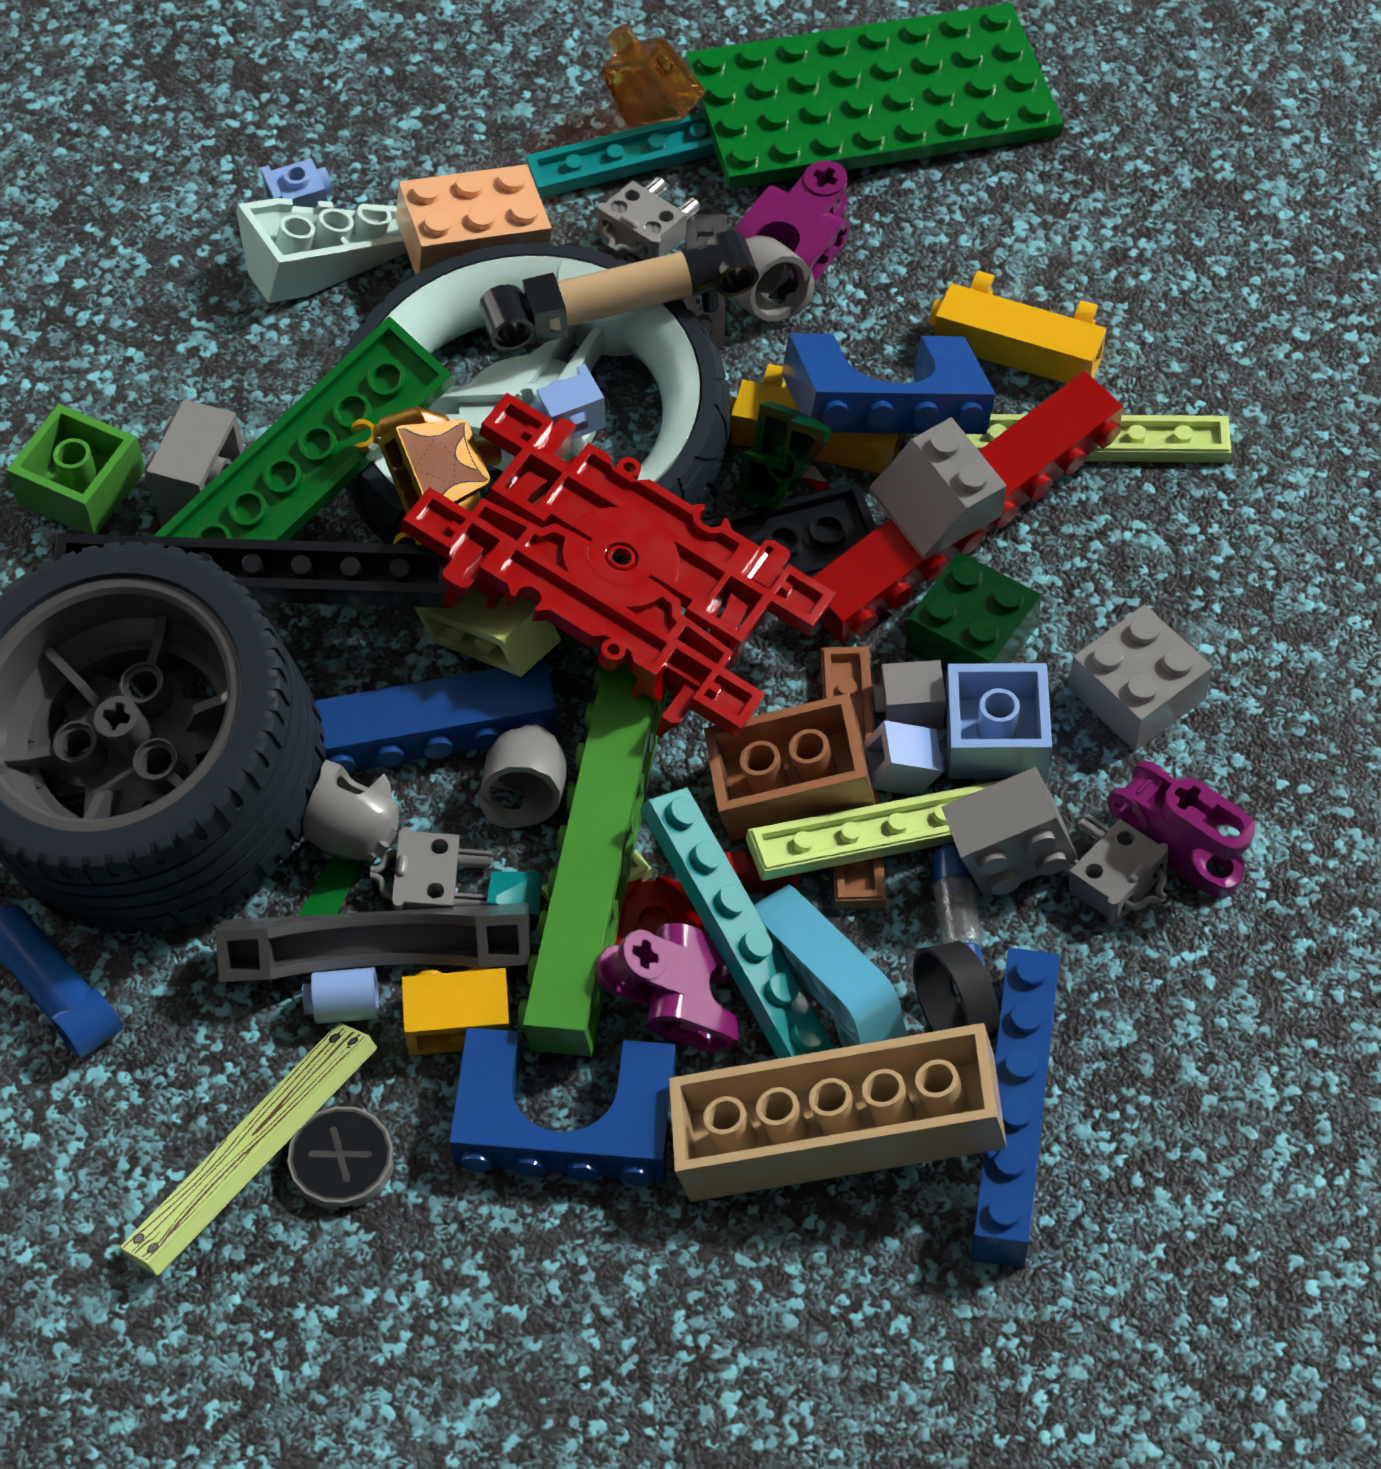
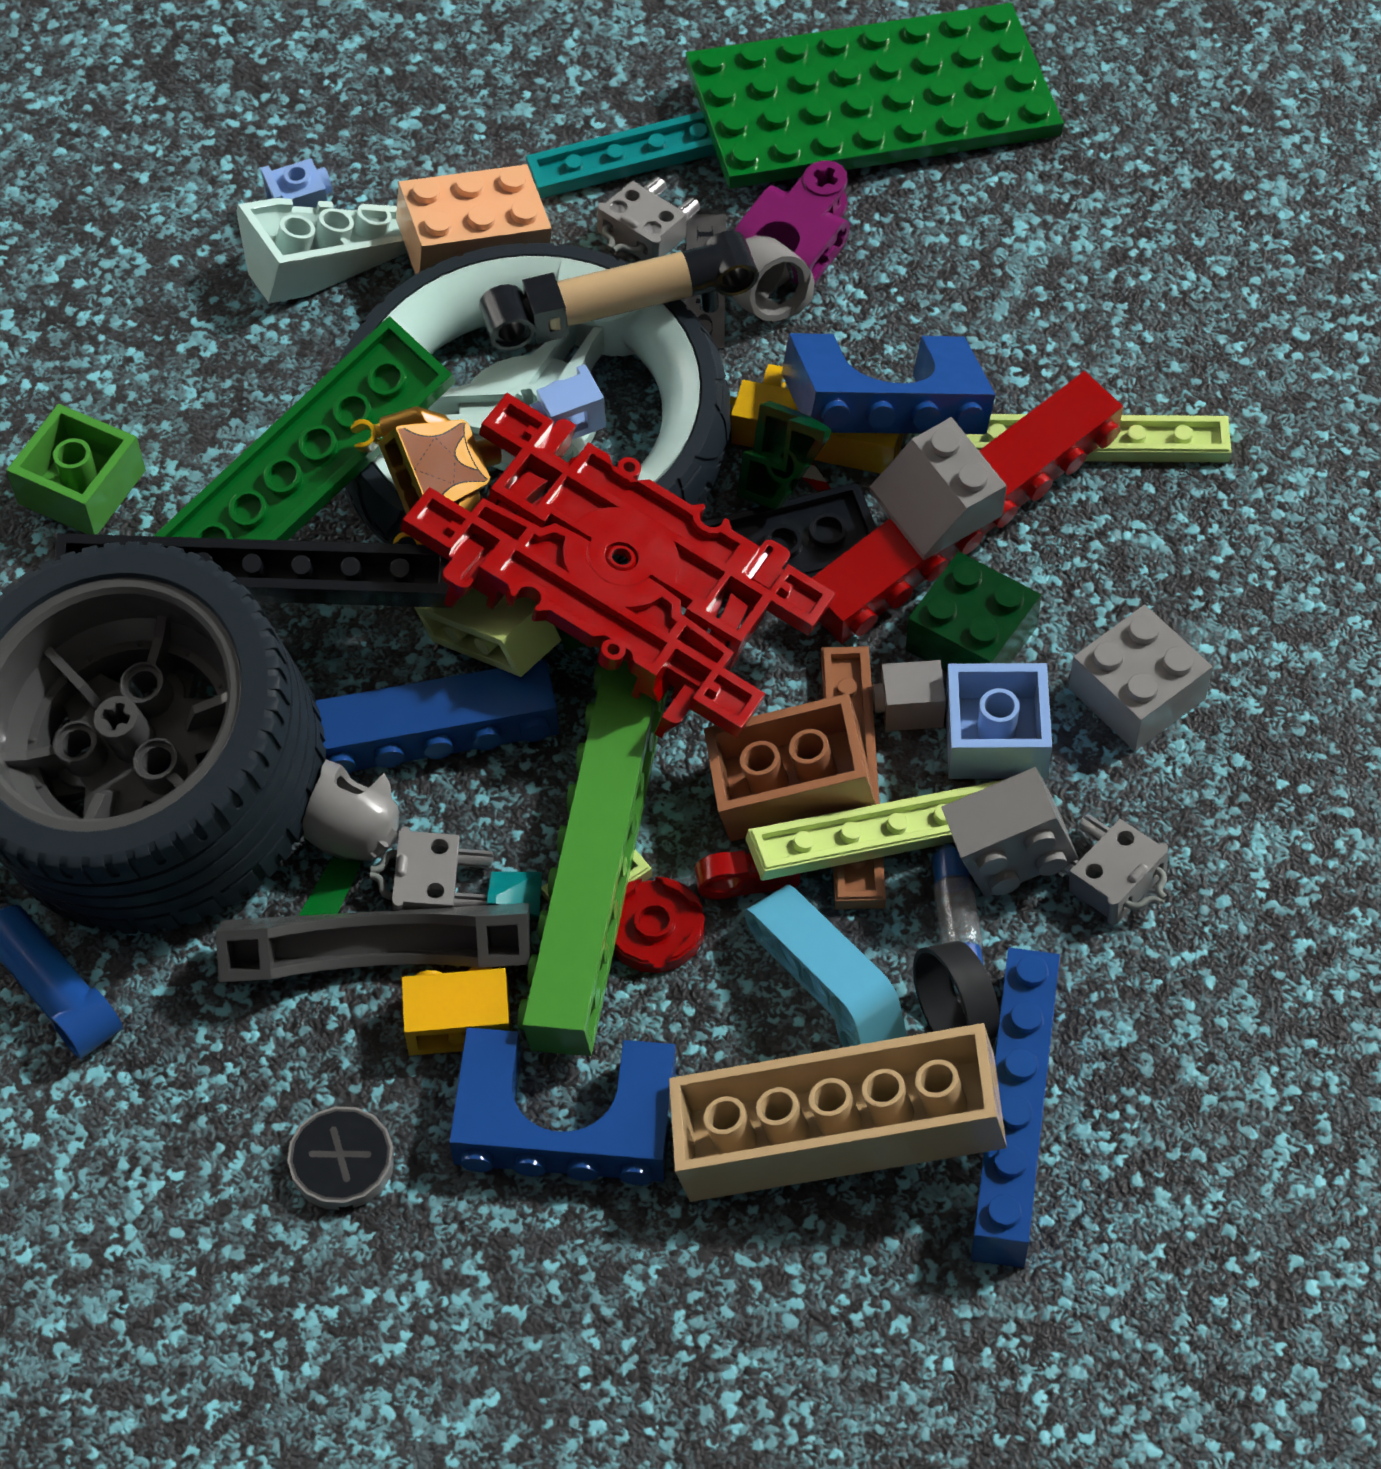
(192, 454): light grey brick -> none
(248, 1148): yellowish green tile -> none
(342, 995): light blue brick -> none
(530, 765): light grey piece -> none
(648, 79): clear orange torso -> none
(673, 979): magenta piece -> none
(734, 925): teal plate -> none
(903, 758): light blue brick -> none
(1020, 333): yellow brick -> none
(1186, 819): magenta piece -> none

